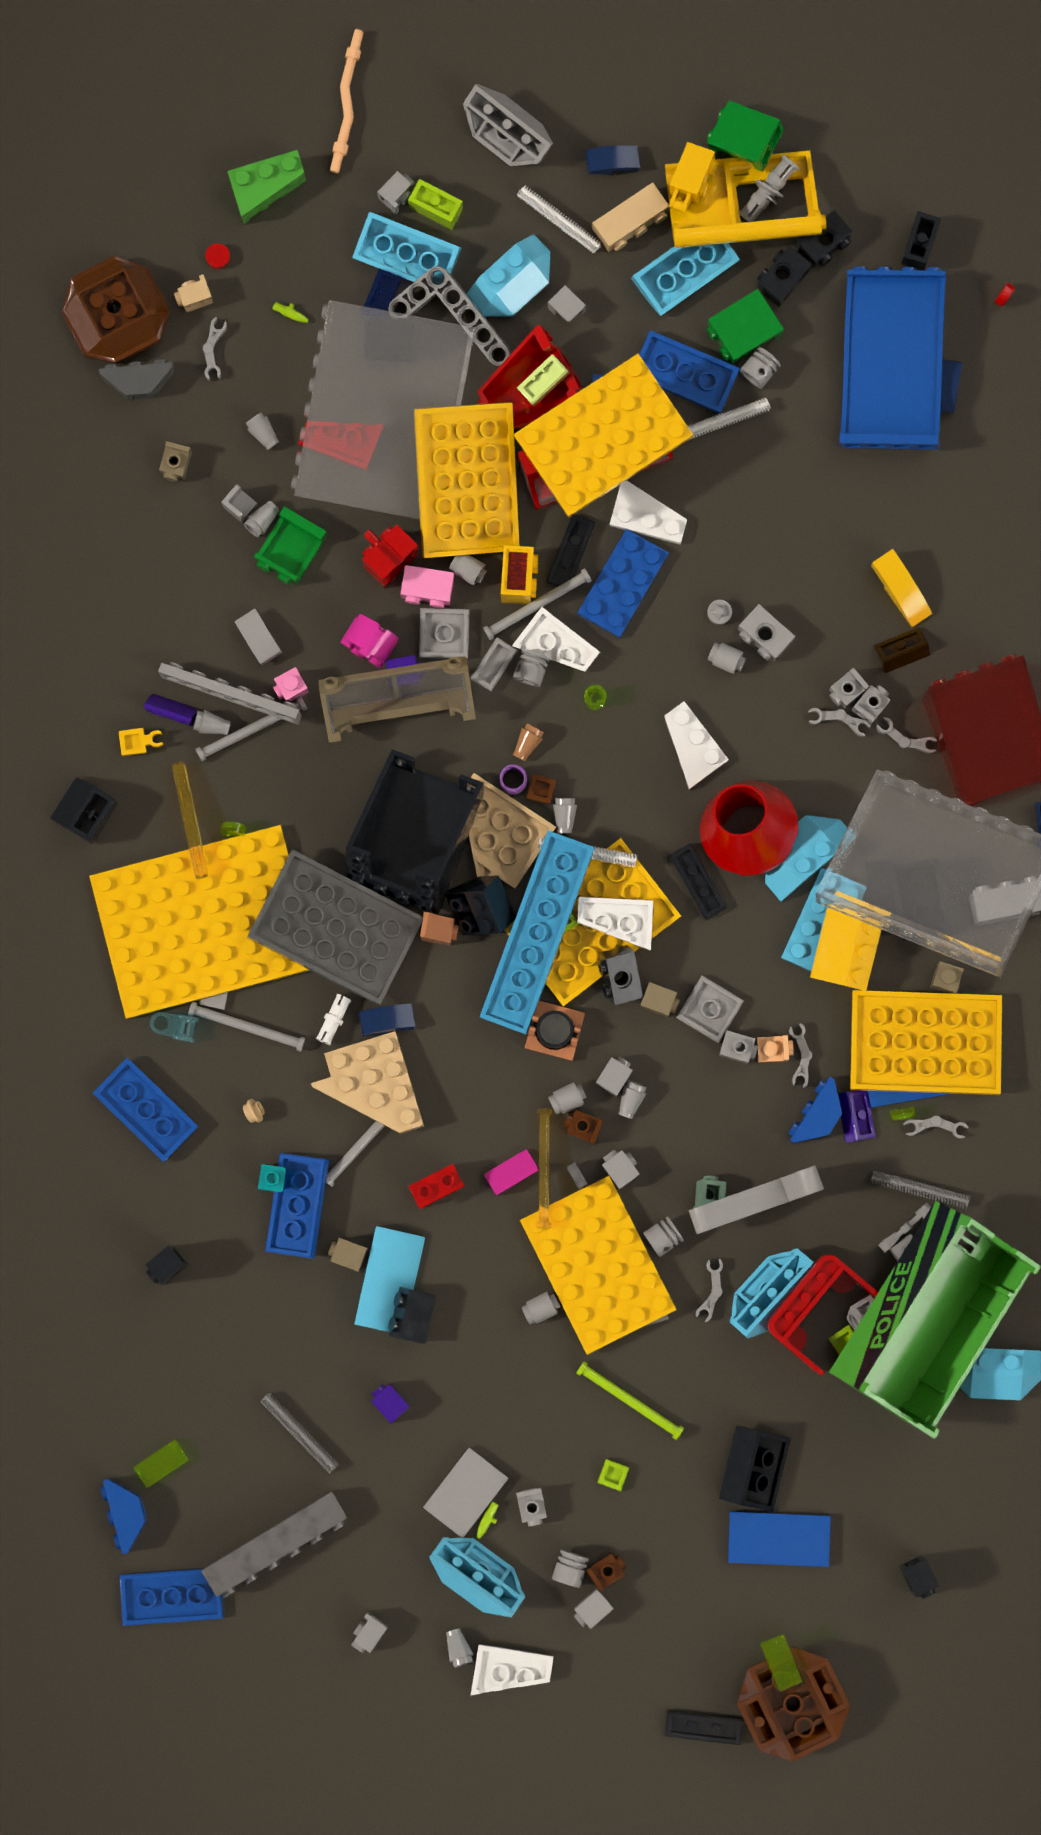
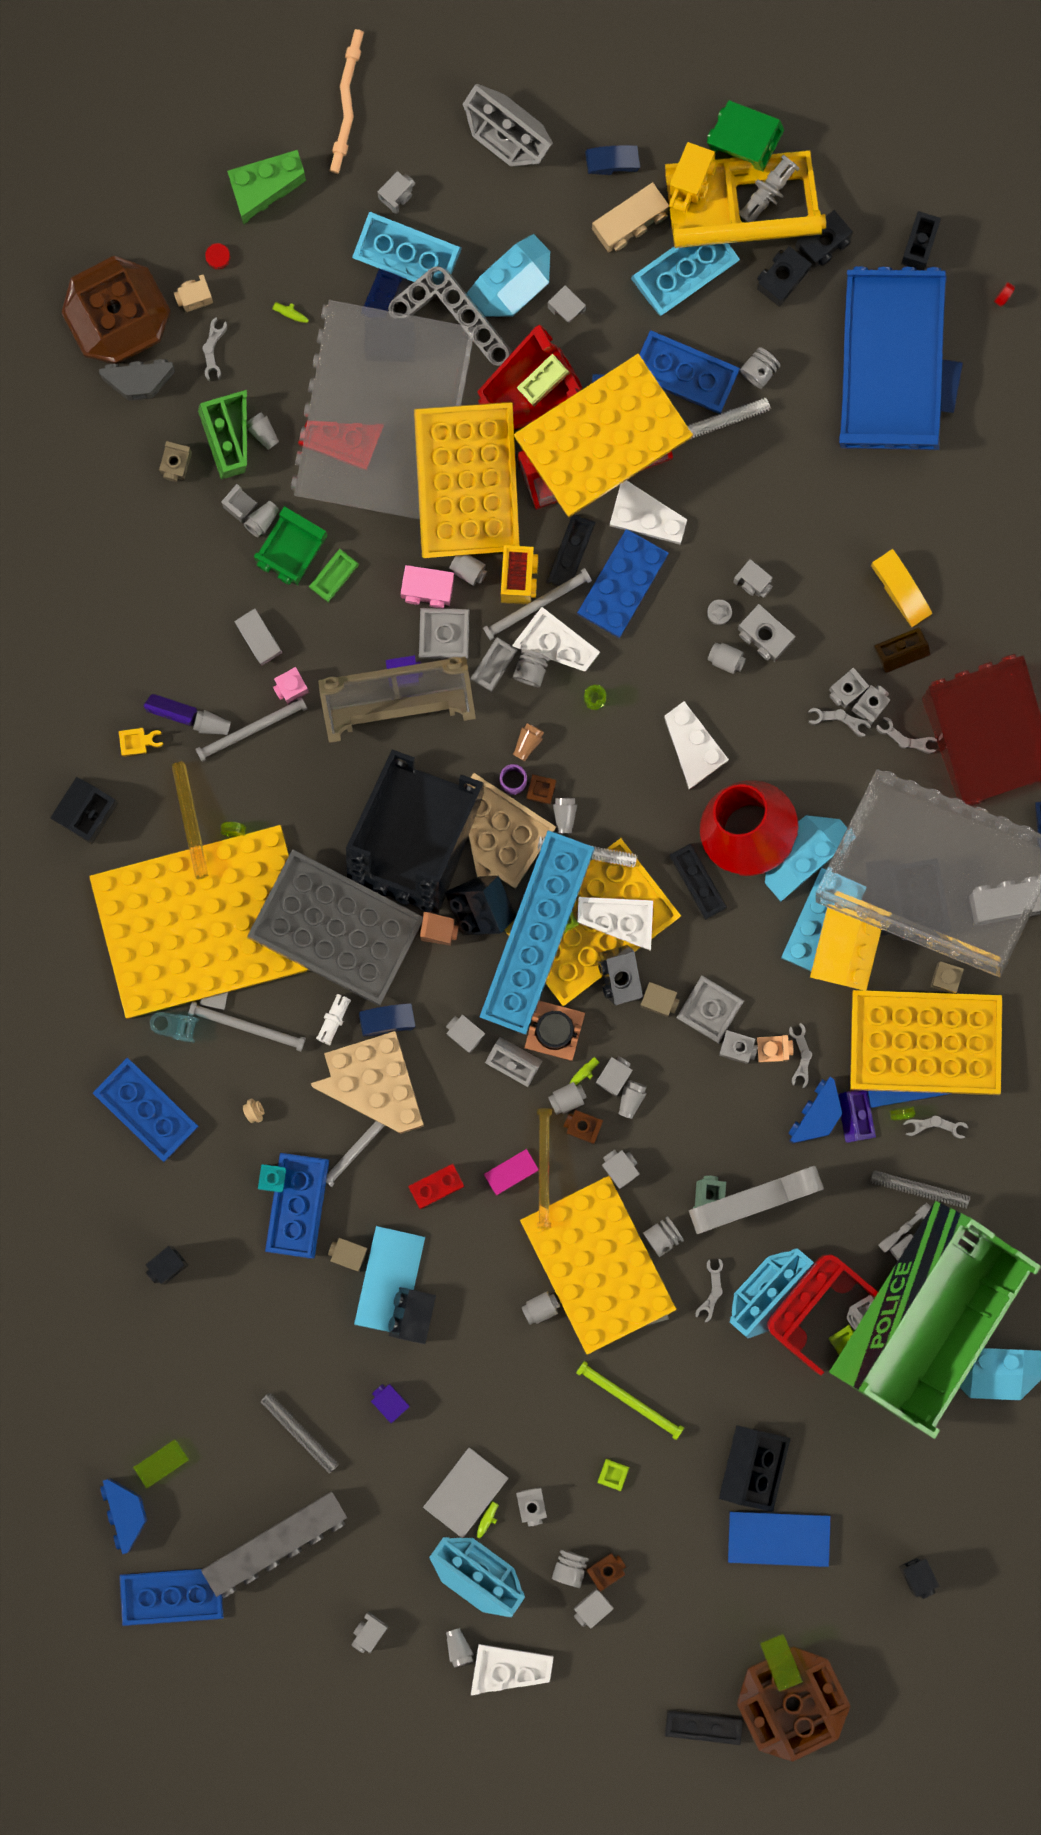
(225, 429): none -> bright green wedge
(239, 695): light grey plate -> none
(334, 575): none -> bright green tile
(369, 640): dark pink brick -> none
(390, 555): red brick -> none
(435, 204): lime panel -> none
(464, 1033): none -> light grey brick
(513, 1061): none -> light grey slope
(559, 220): white axle -> none
(576, 1175): flat silver tile -> none
(585, 1071): none -> lime helmet
(744, 326): green panel -> none
(754, 579): none -> light grey brick

